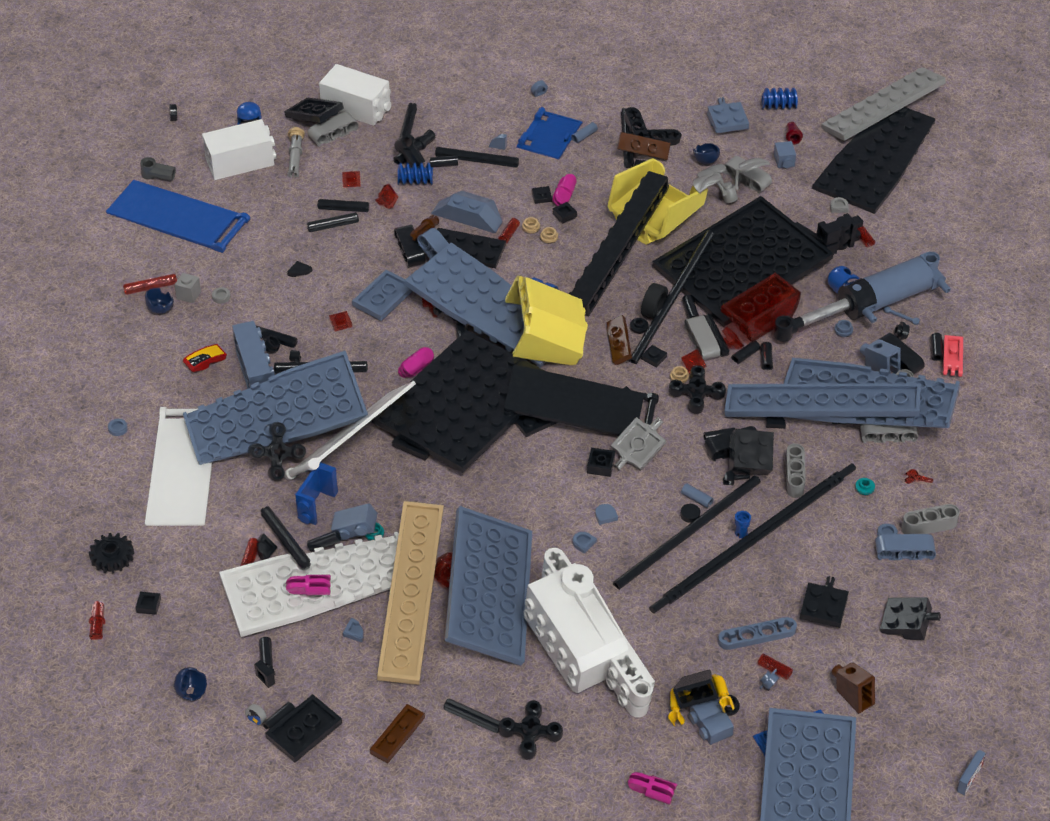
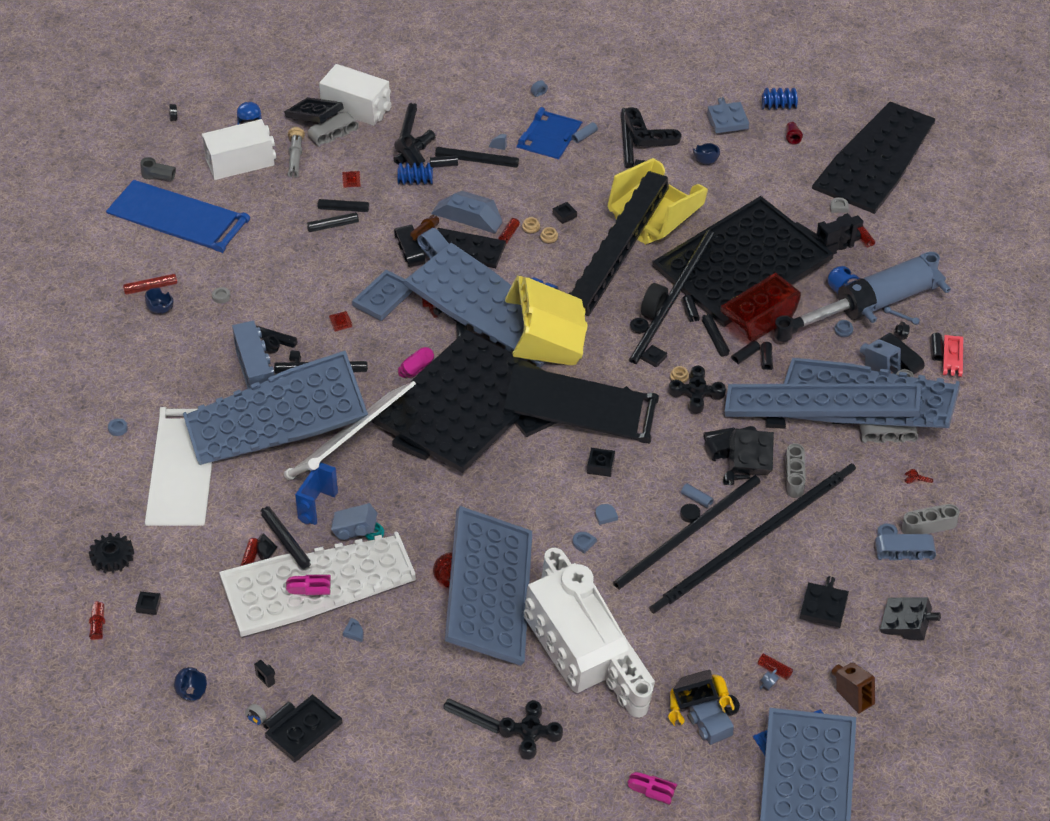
(187, 288): light grey brick -> none
(200, 359): slope -> none
(265, 650): black axle -> none
(277, 443): black gear -> none
(299, 269): black tile -> none
(324, 540): black axle -> none
(387, 197): clear red tile -> none
(397, 733): reddish brown plate -> none
(410, 593): tan plate -> none
(541, 195): black plate -> none
(564, 189): dark pink arm -> none
(619, 340): reddish brown plate -> none
(638, 444): light grey plate -> none
(643, 146): reddish brown plate -> none
(692, 359): clear red plate -> none
(703, 337): light grey beam -> none
(712, 175): light grey plant -> none
(731, 338): clear red plate -> none
(742, 522): blue pin -> none
(753, 179): light grey beam -> none
(756, 631): sand blue beam -> none
(784, 154): sand blue brick -> none
(862, 489): teal plate -> none
(883, 103): light grey plate -> none
(971, 772): sand blue tile -> none

